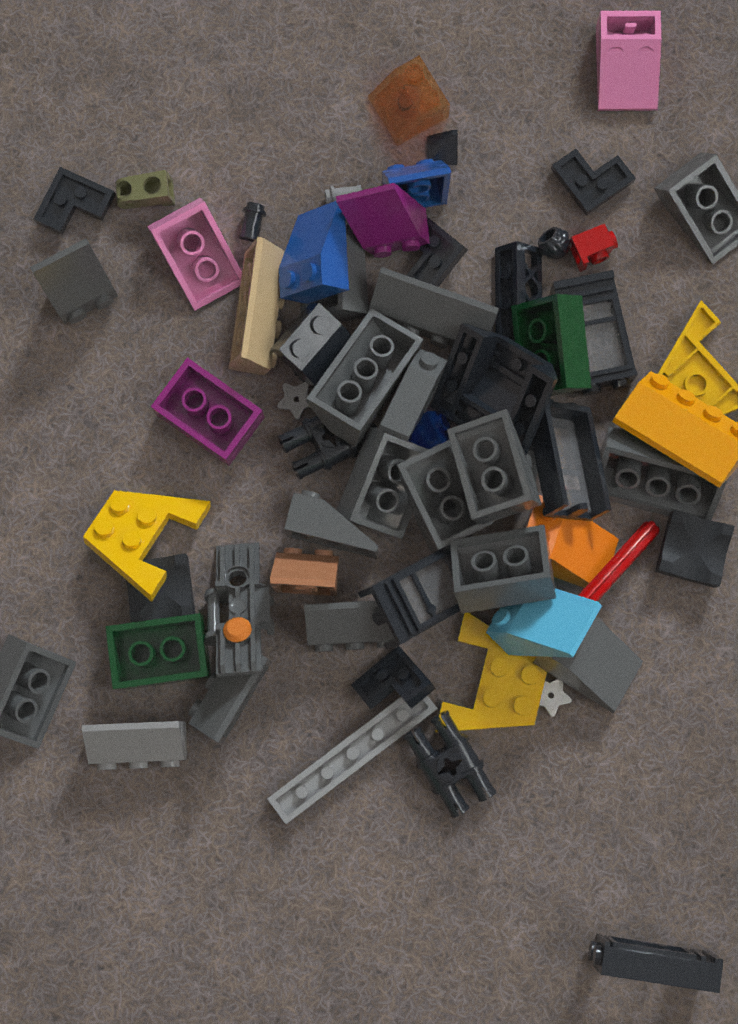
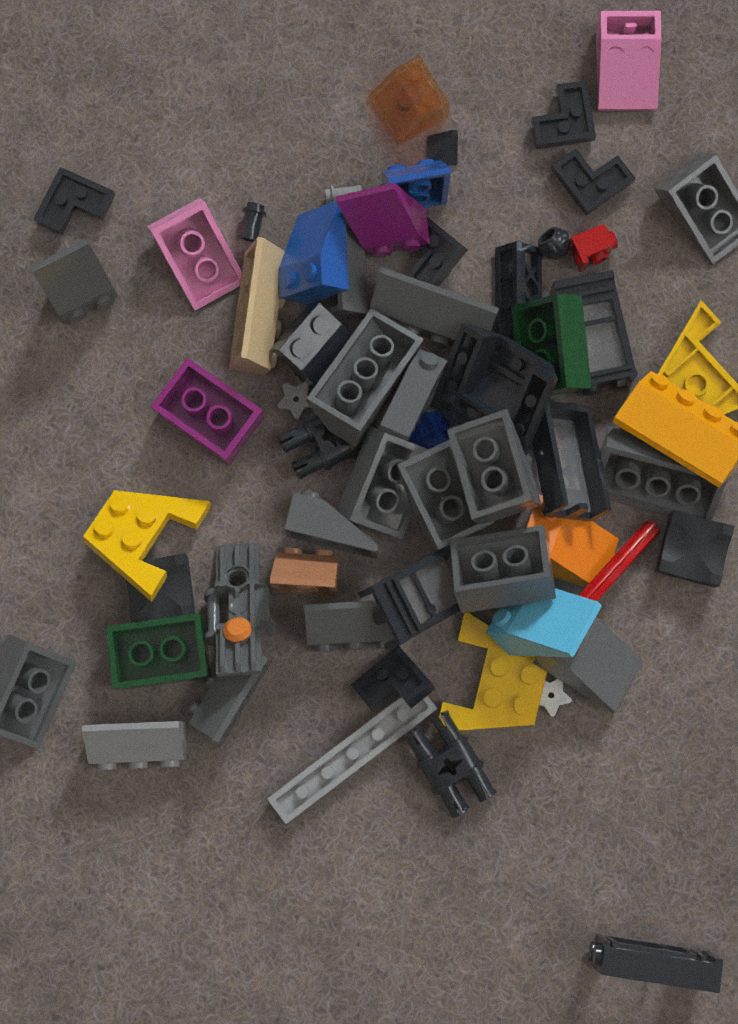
(145, 190): olive leg -> none
(572, 123): none -> black plate

